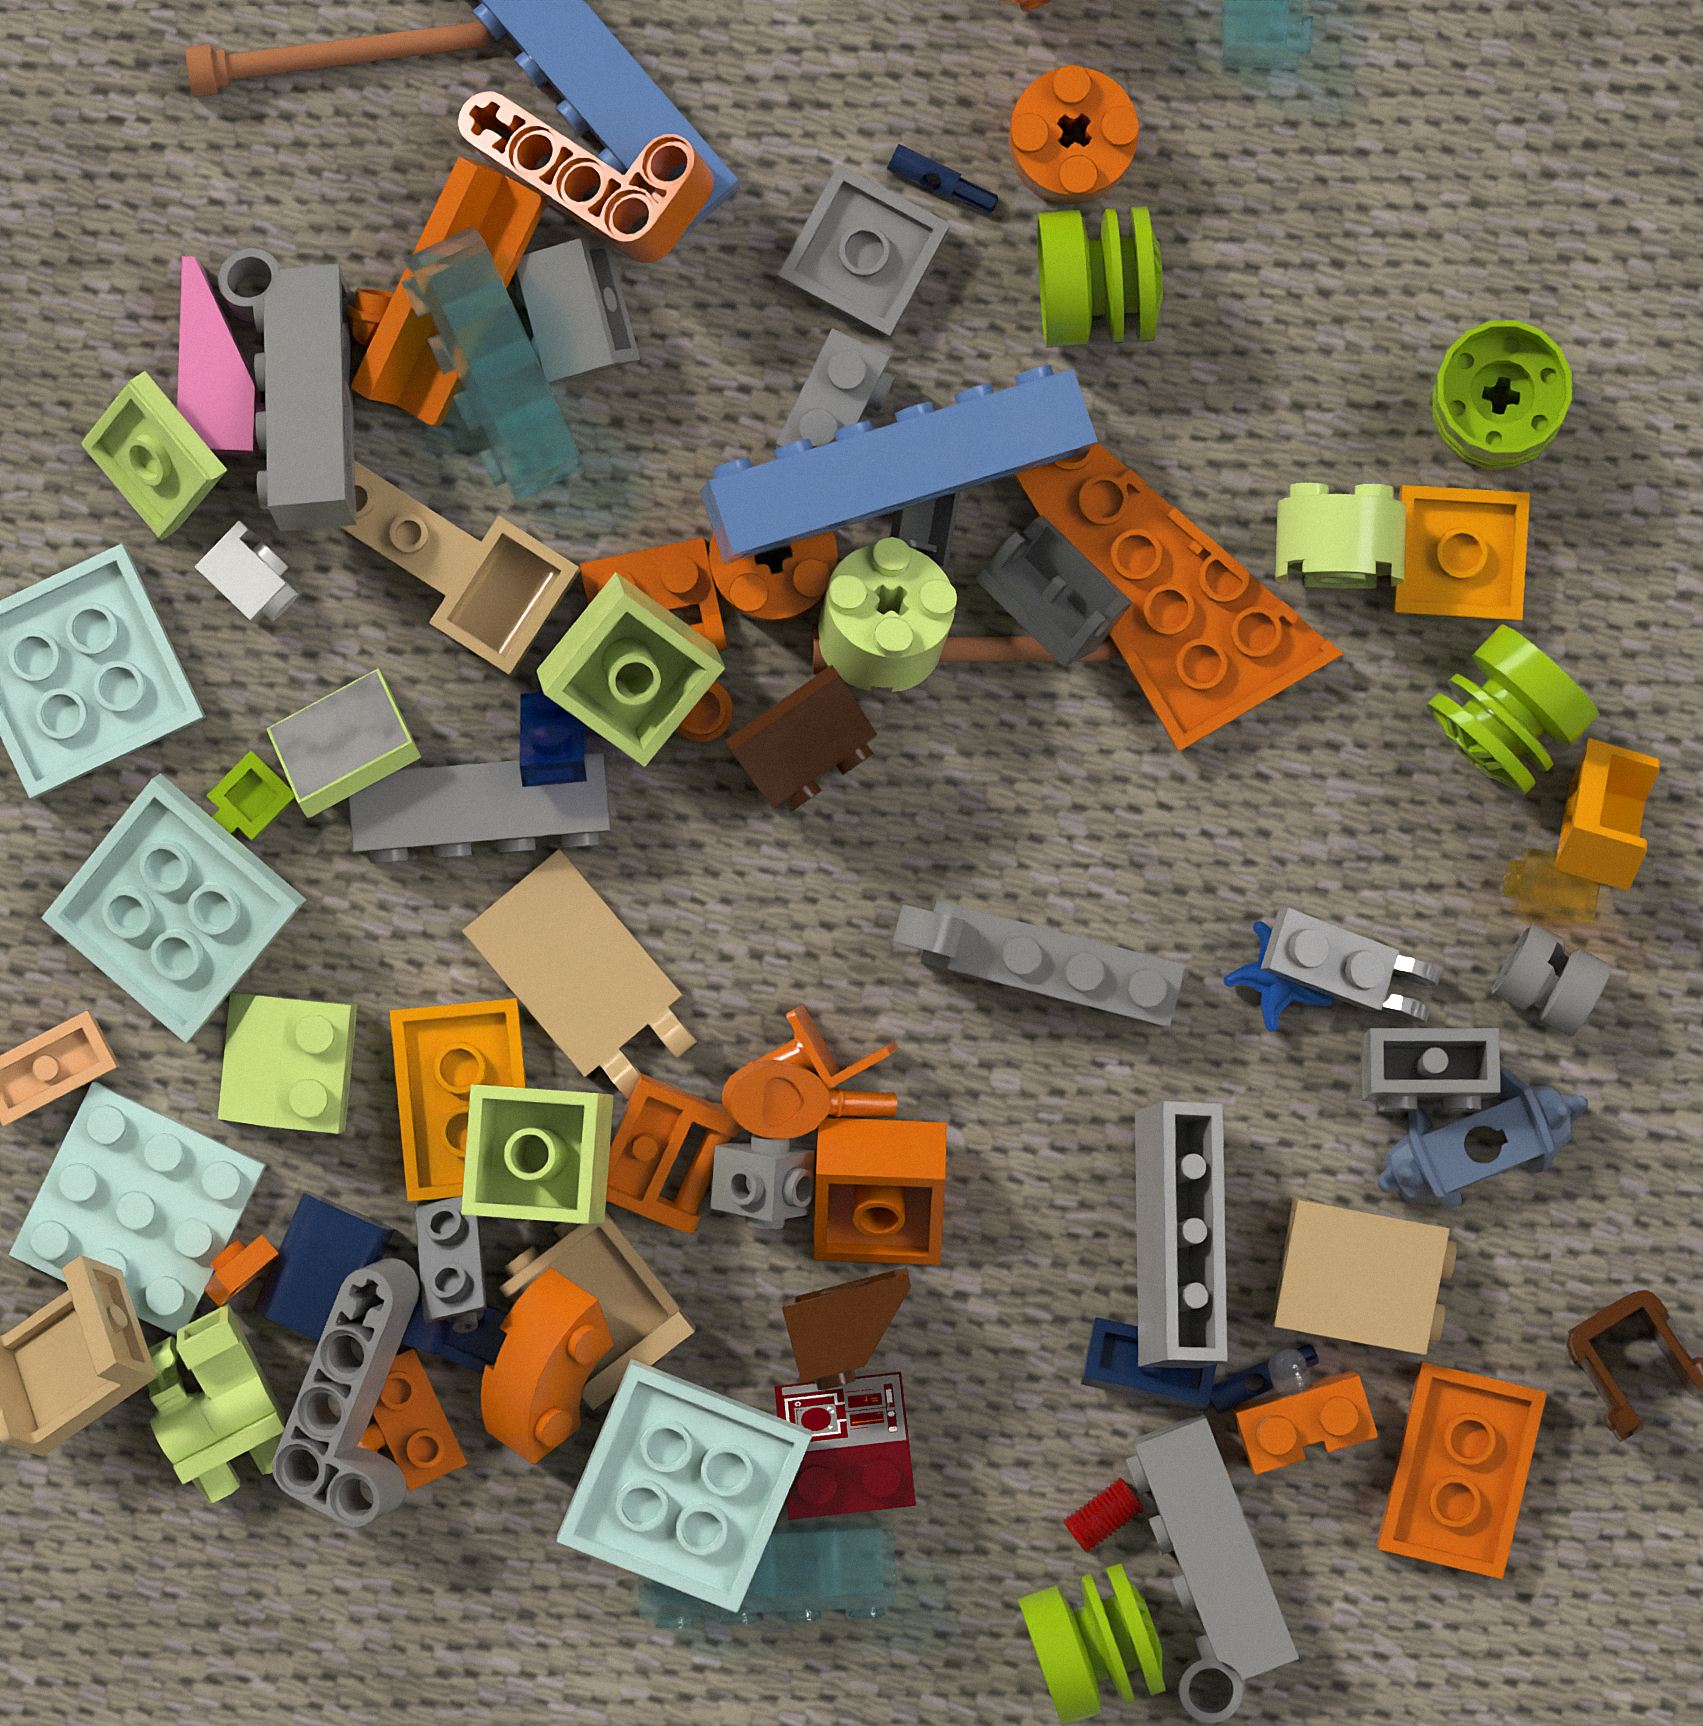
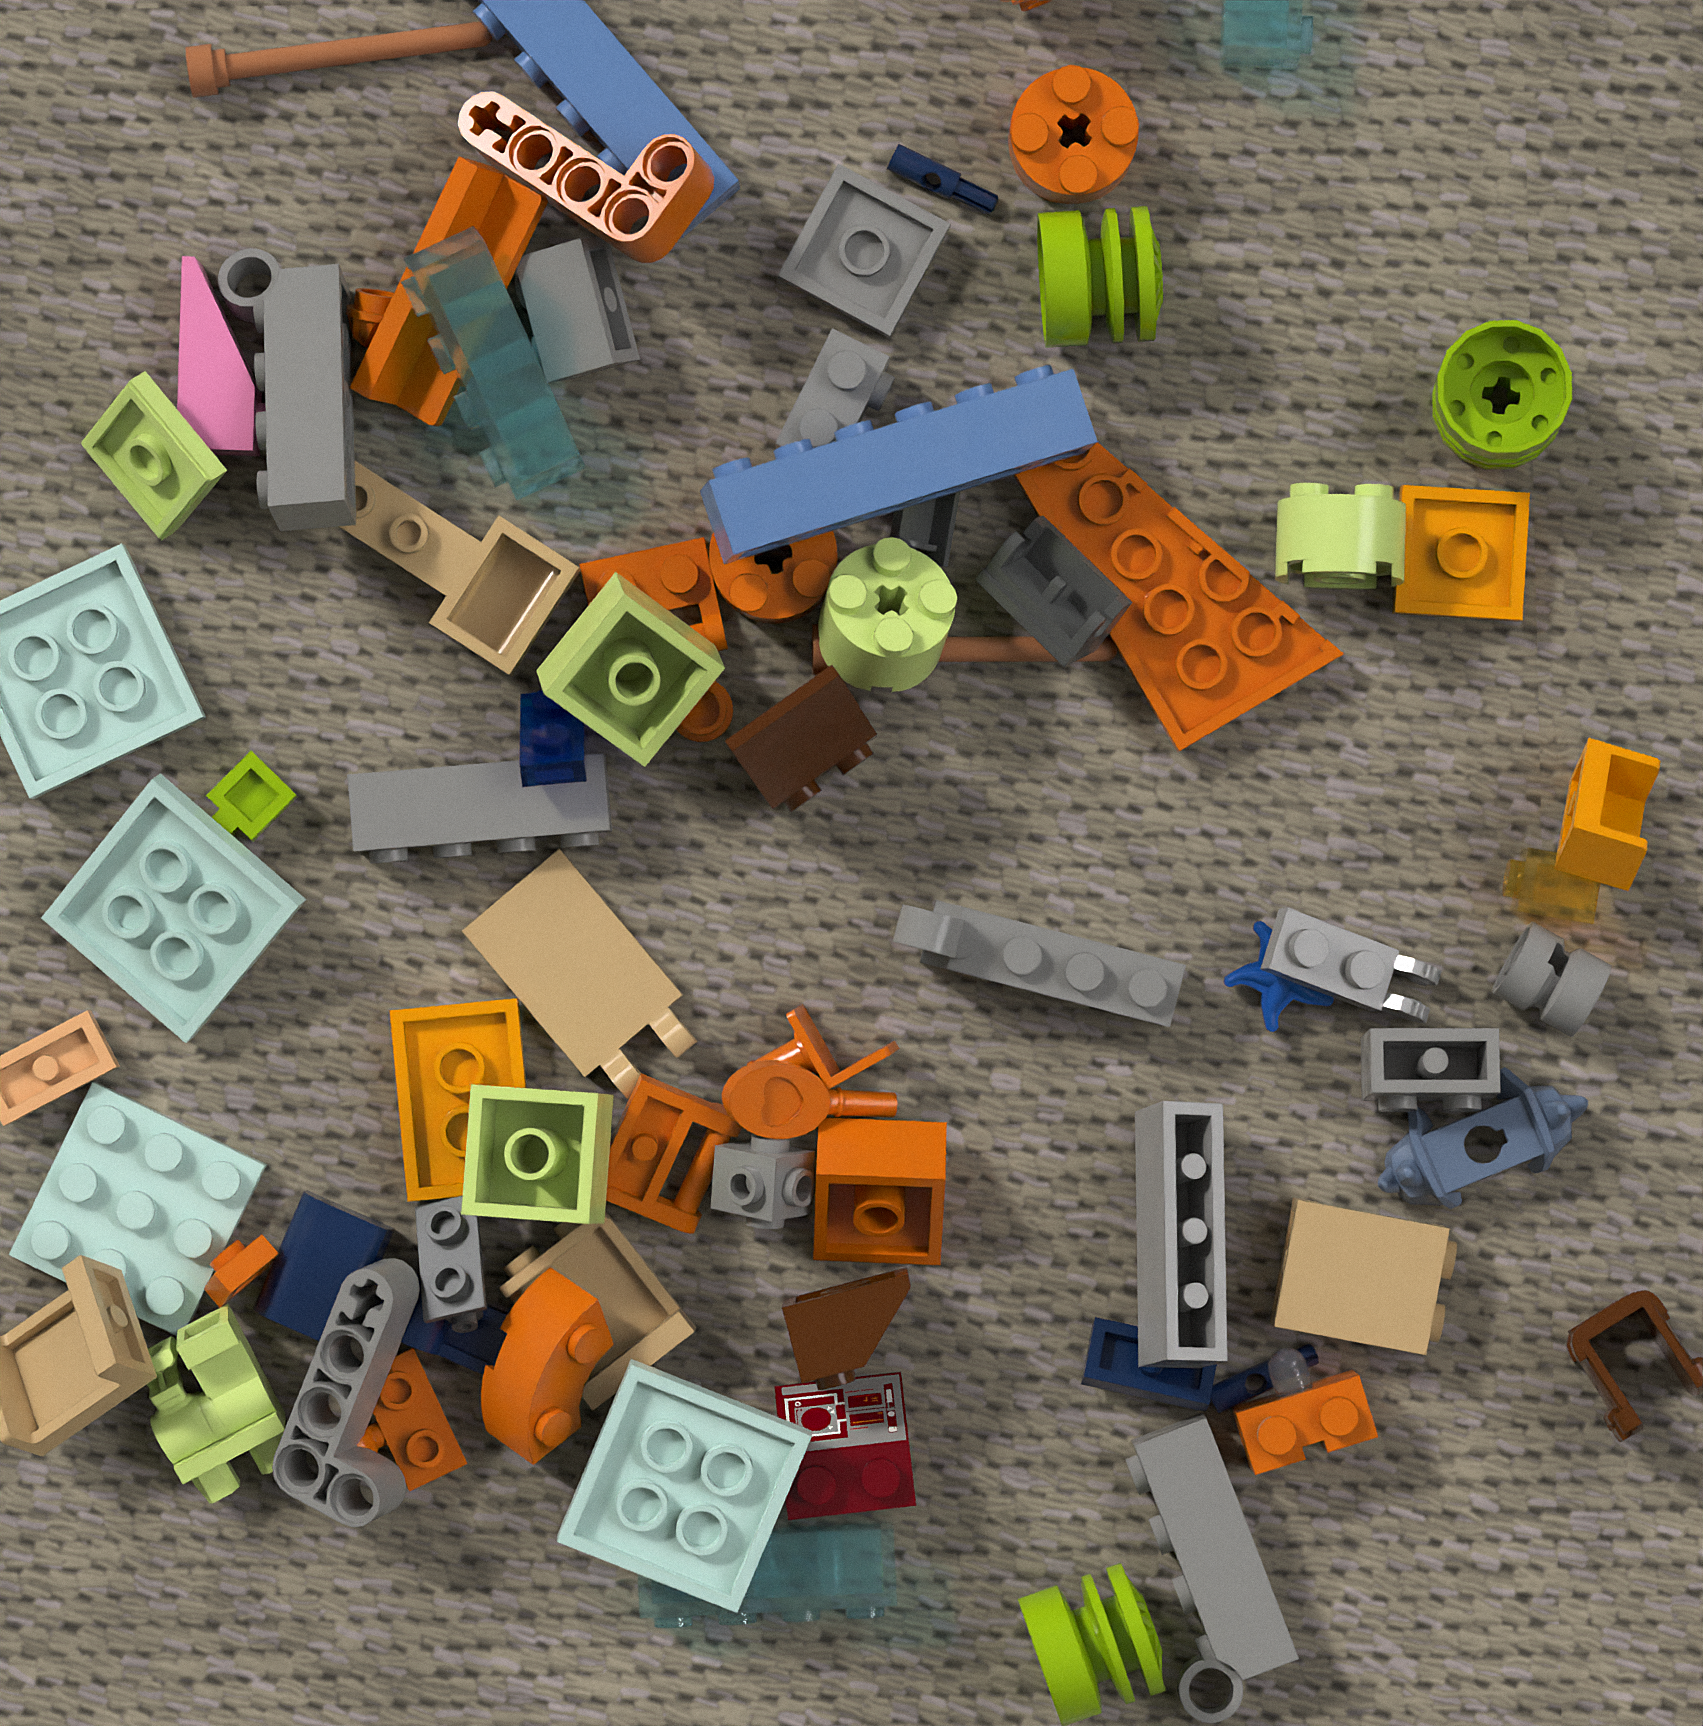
(248, 575): white brick -> none
(287, 1062): yellowish green slope -> none
(343, 743): flat silver tile -> none
(1096, 1505): red piece -> none
(1461, 1469): orange plate -> none
(1509, 713): lime wheel -> none

